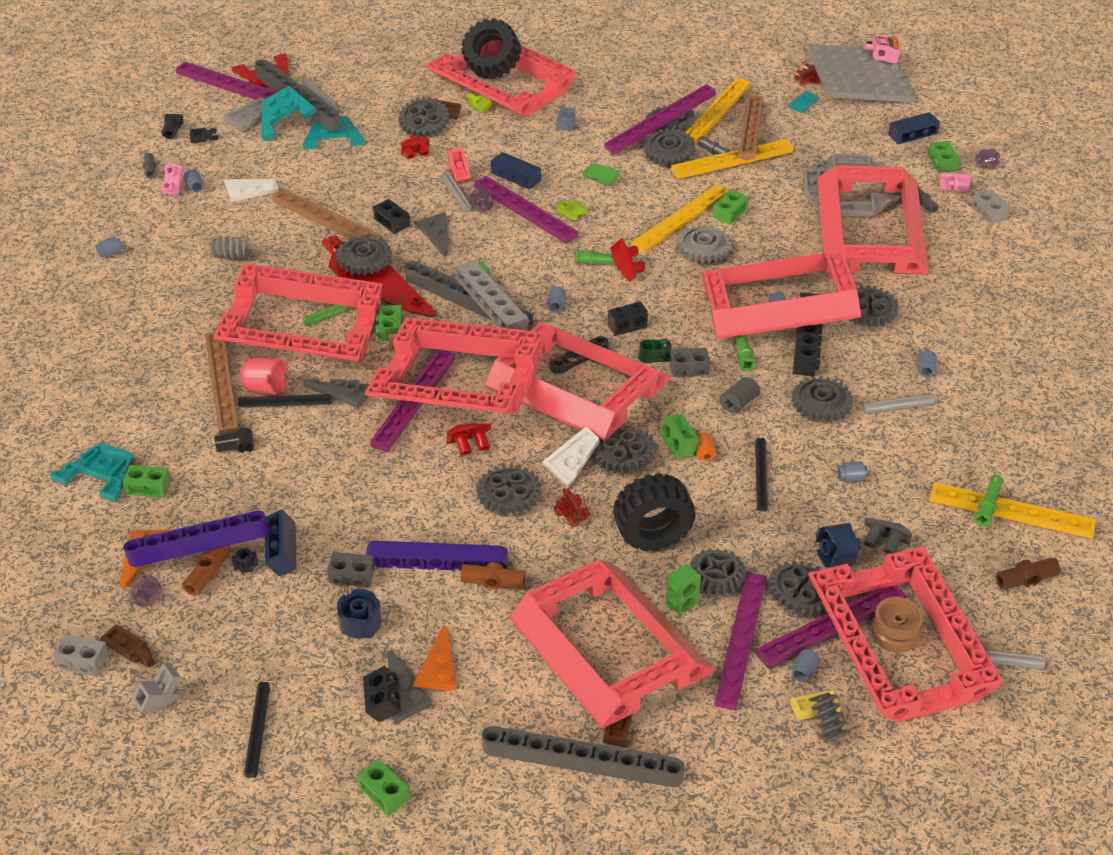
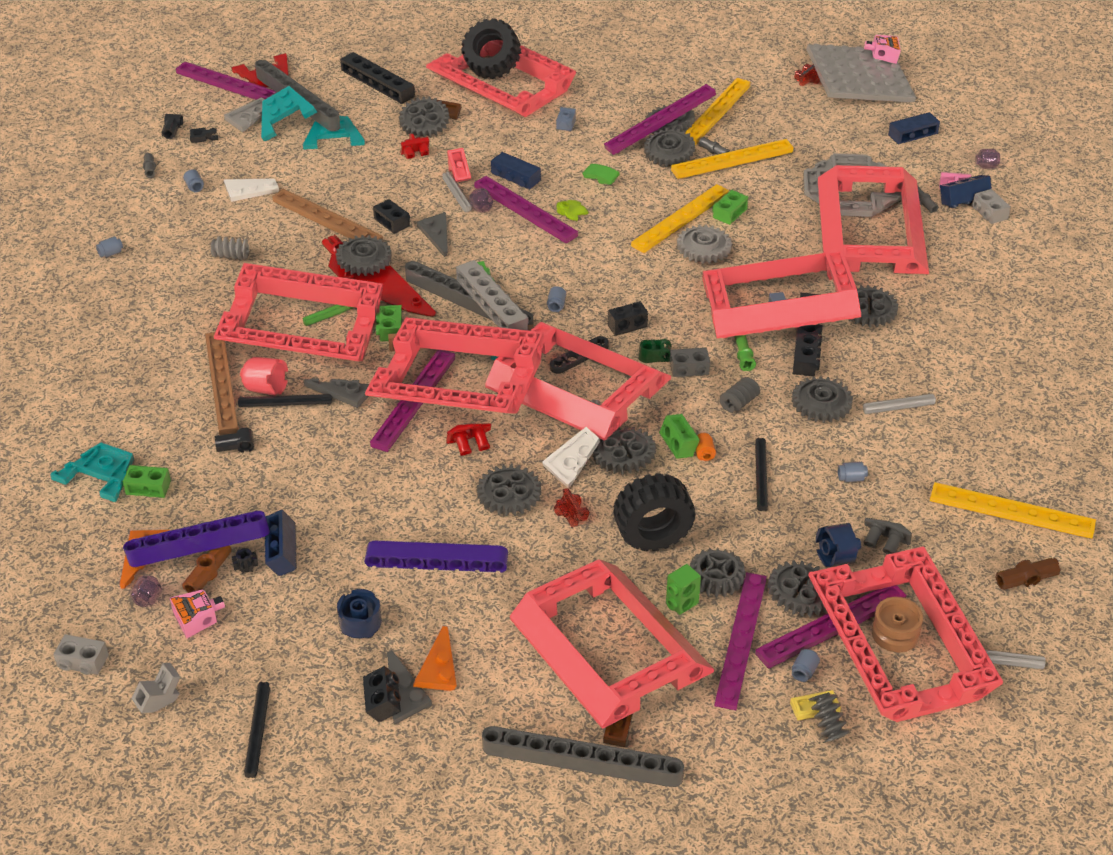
(128, 645): reddish brown hinge -> none
(173, 179): bright pink hips -> none
(195, 611): none -> torso
(319, 93): light grey axle -> none
(351, 569): dark grey brick -> none
(377, 77): none -> black brick
(380, 790): bright green brick -> none
(479, 103): lime plate -> none
(493, 576): dark orange piece -> none
(592, 257): bright green pin -> none
(623, 258): red connector -> none
(751, 127): medium nougat plate -> none
(803, 101): teal plate -> none
(927, 363): sand blue brick -> none
(943, 156): bright green brick -> none
(964, 190): none -> dark blue brick
(987, 505): bright green pin -> none

